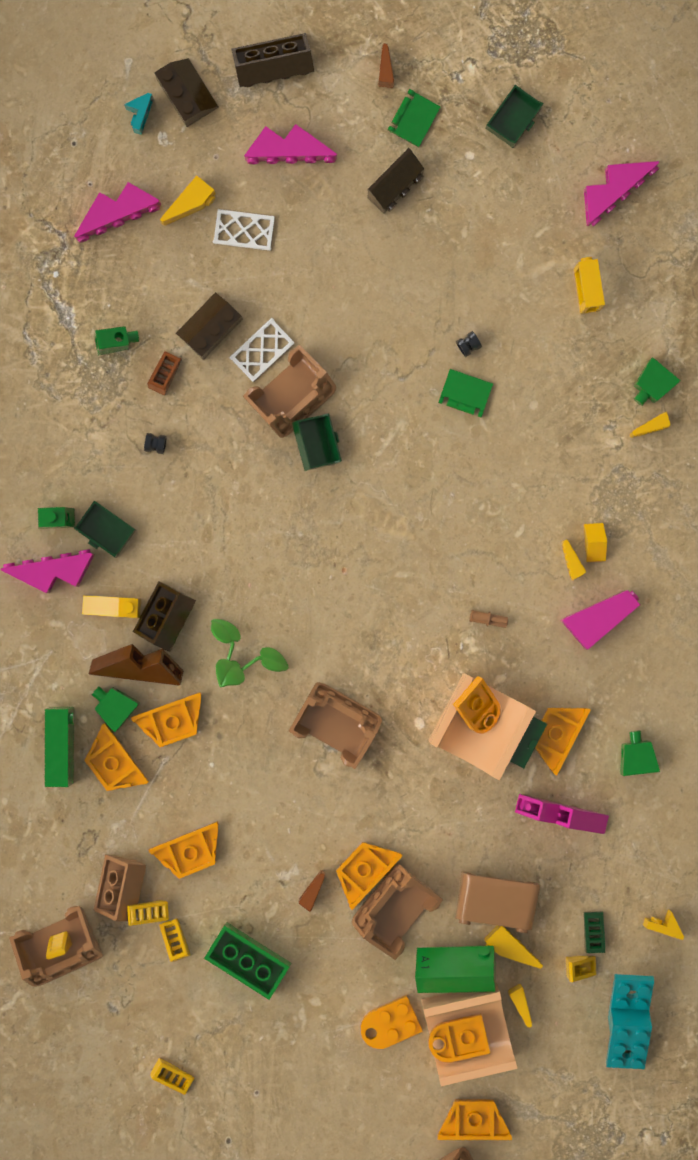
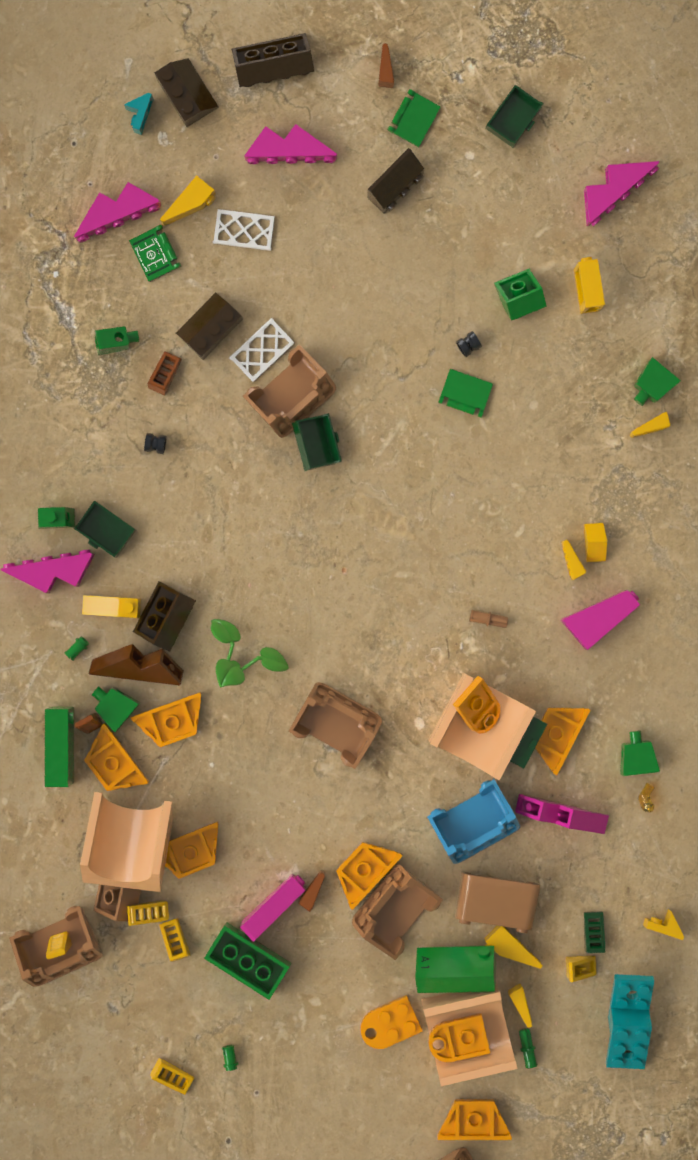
(80, 644): none -> green pin
(89, 723): none -> dark orange slope
(126, 845): none -> light nougat piece
(154, 253): none -> green piece
(229, 1058): none -> green pin
(272, 906): none -> dark pink slope
(474, 823): none -> dark azure windscreen
(520, 294): none -> green slope
(527, 1048): none -> green axle
(645, 800): none -> clear yellow arm

